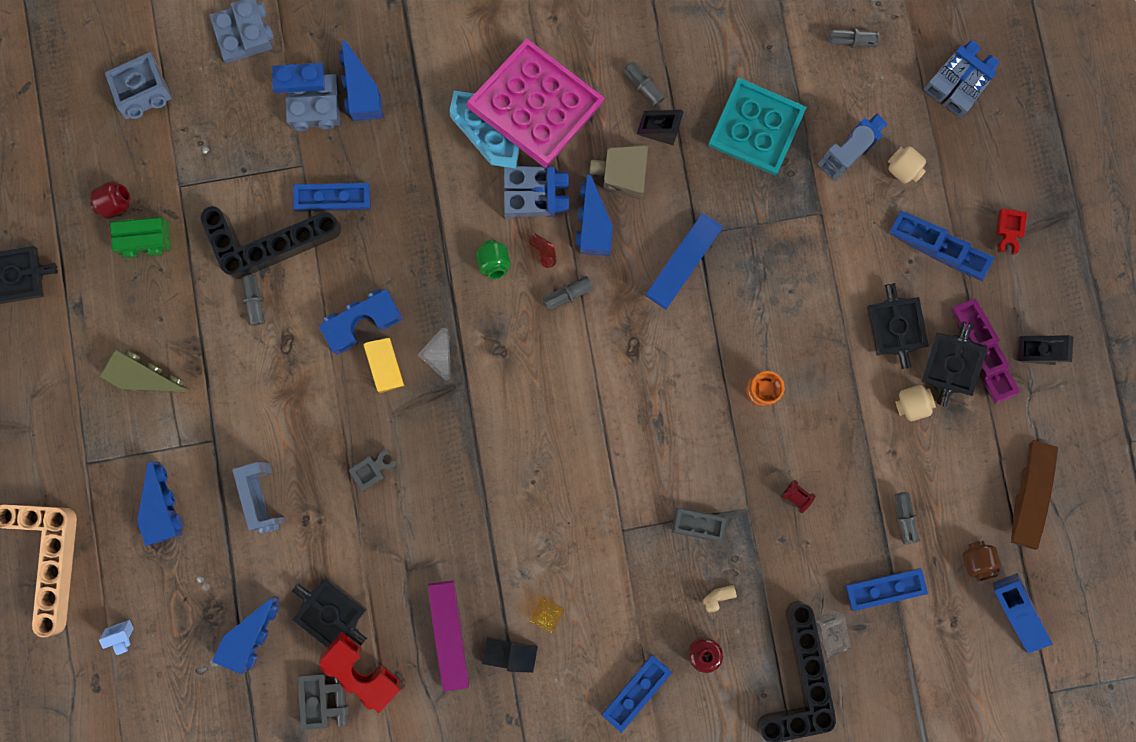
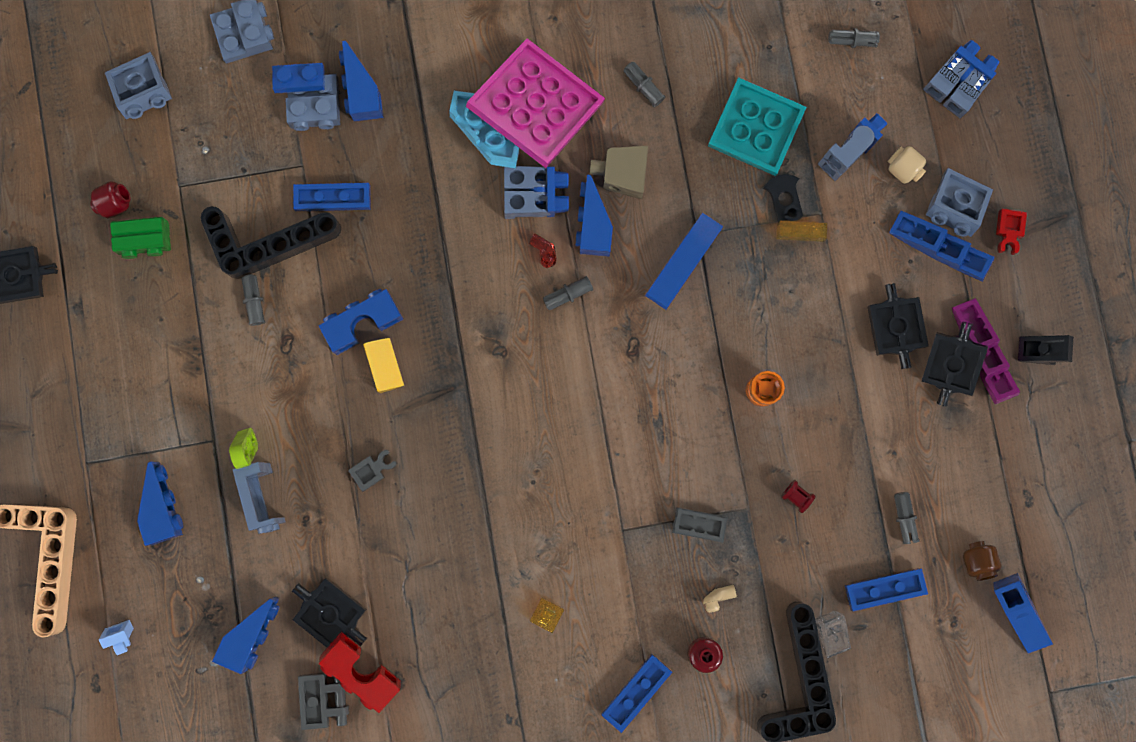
(132, 375): olive slope -> none
(243, 448): none -> lime beam
(437, 354): clear slope -> none
(448, 635): magenta slope -> none
(493, 259): green head -> none
(510, 655): black slope -> none
(660, 125): black slope -> none
(784, 184): none -> black piece
(802, 231): none -> clear yellow piece
(915, 403): tan head -> none
(959, 203): none -> sand blue plate
(1034, 495): reddish brown slope -> none

